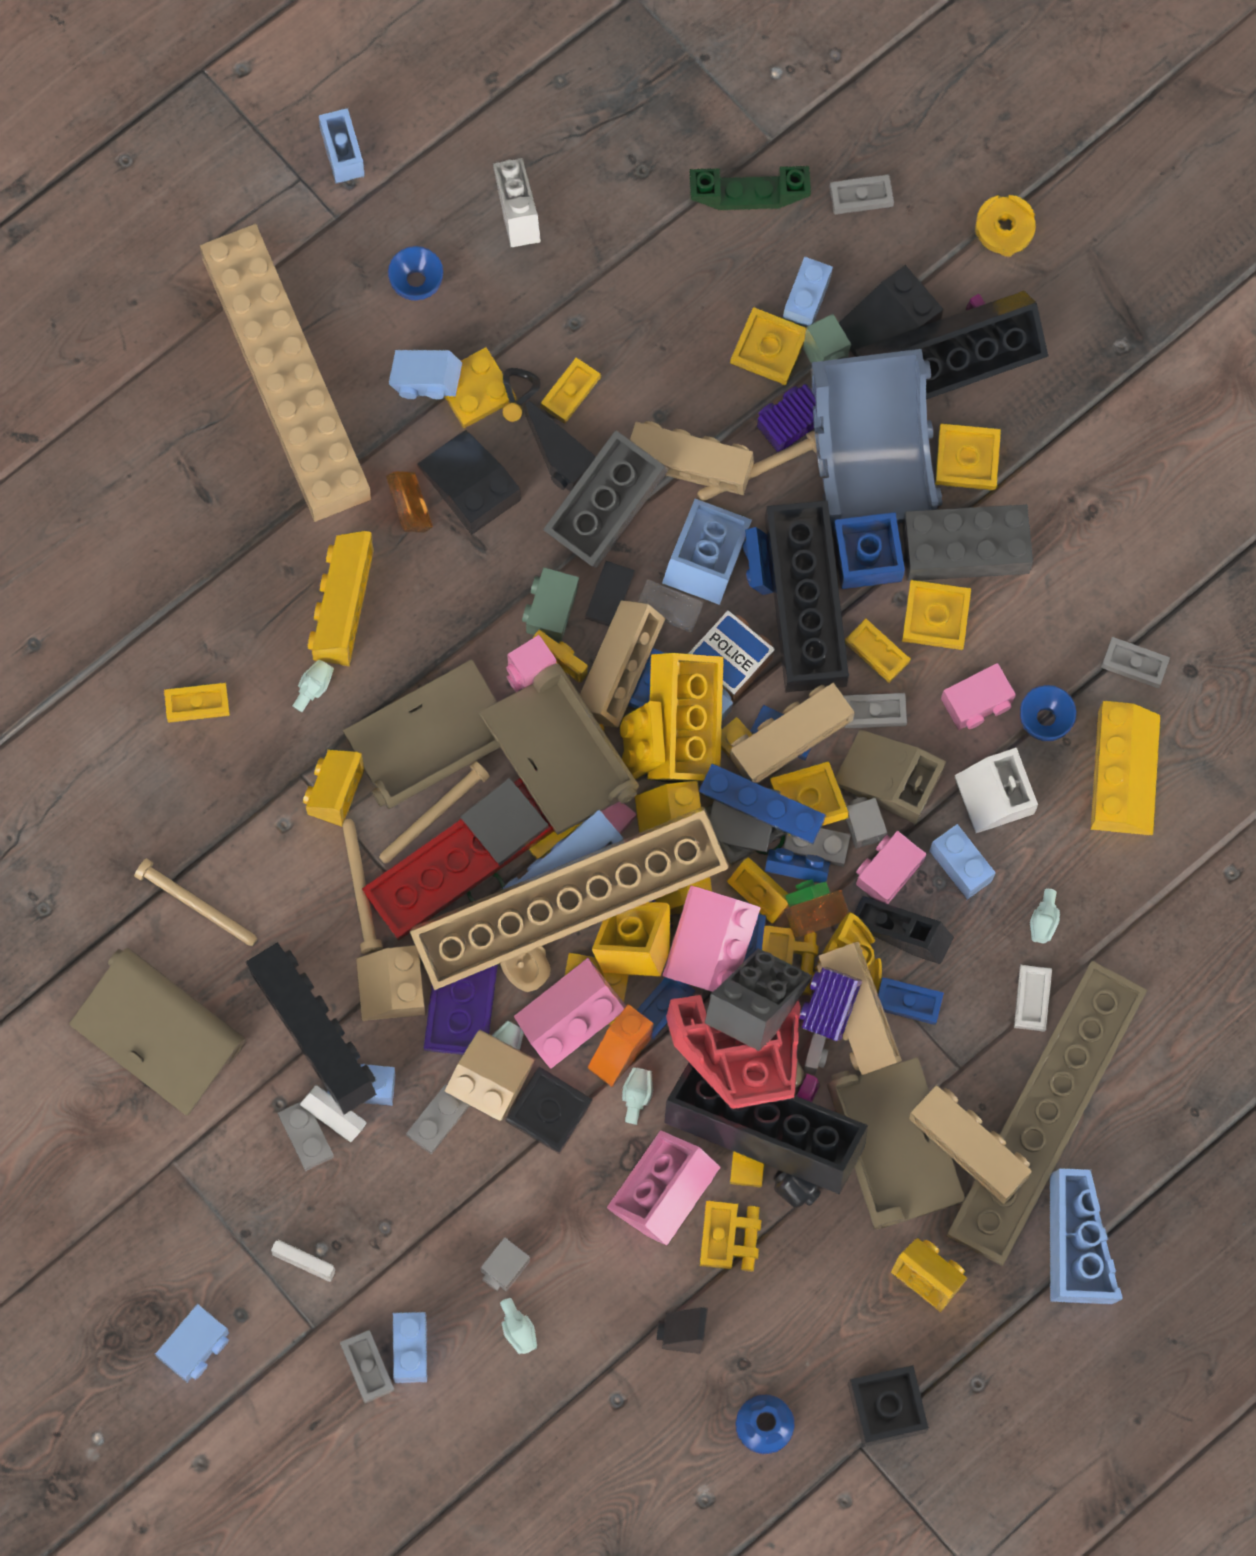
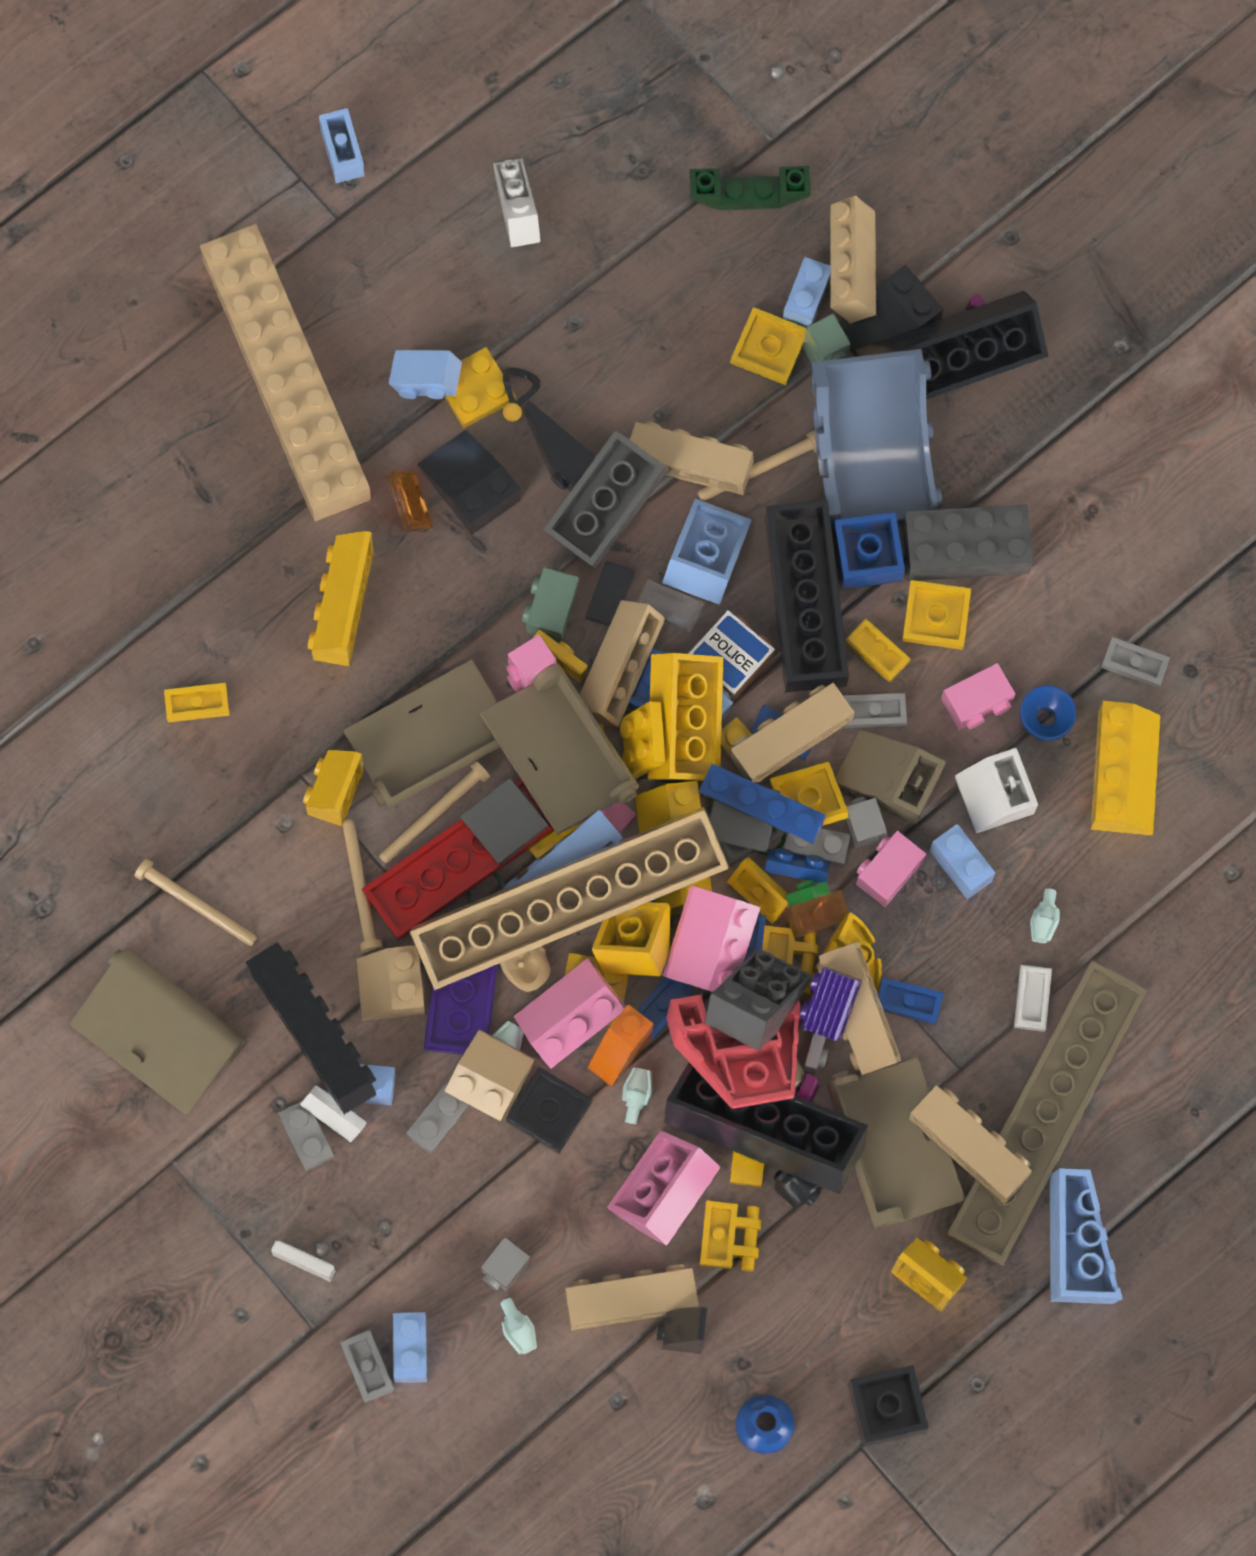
(193, 1344): light blue brick -> none
(313, 684): light aqua piece -> none
(415, 260): blue piece -> none
(570, 390): yellow plate -> none
(630, 1298): none -> tan brick
(759, 569): blue plate -> none
(788, 419): dark purple brick -> none
(853, 259): none -> tan brick
(861, 194): light grey plate -> none
(905, 929): black slope -> none
(967, 457): yellow plate -> none
(1004, 208): yellow plate -> none

